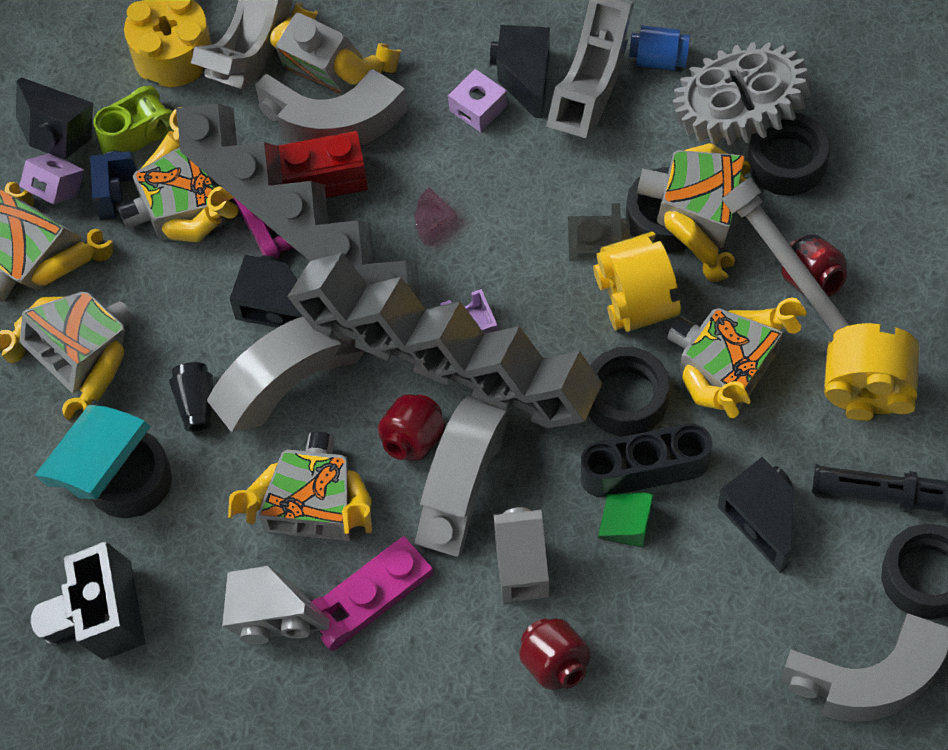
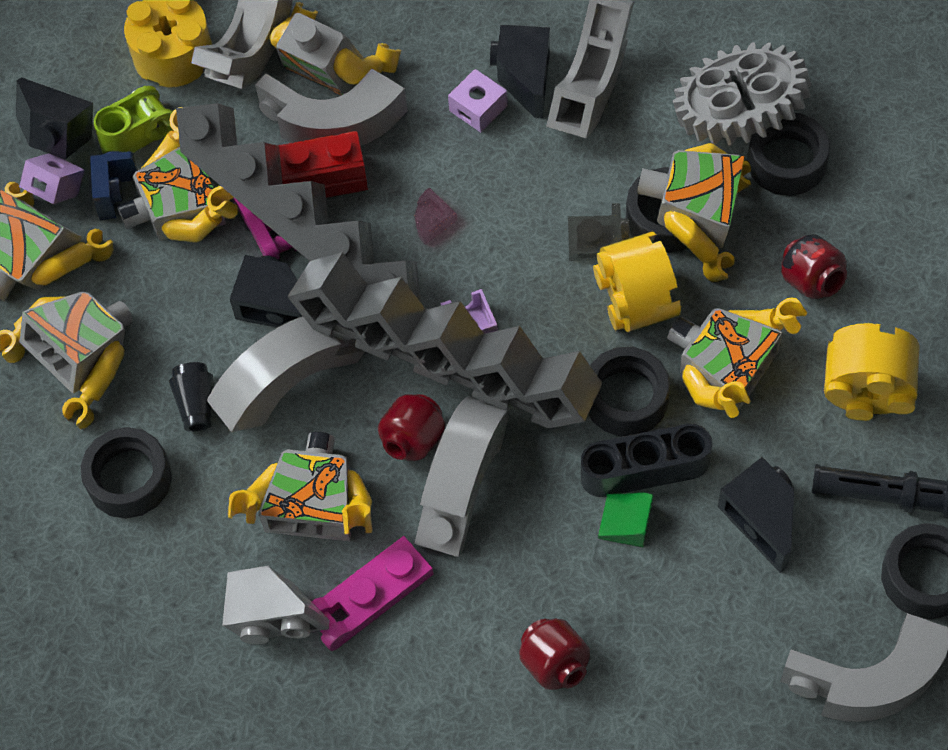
(92, 451): teal slope -> none
(95, 605): black brick -> none
(521, 554): light grey slope -> none
(659, 48): blue brick -> none
(746, 202): light grey piece -> none

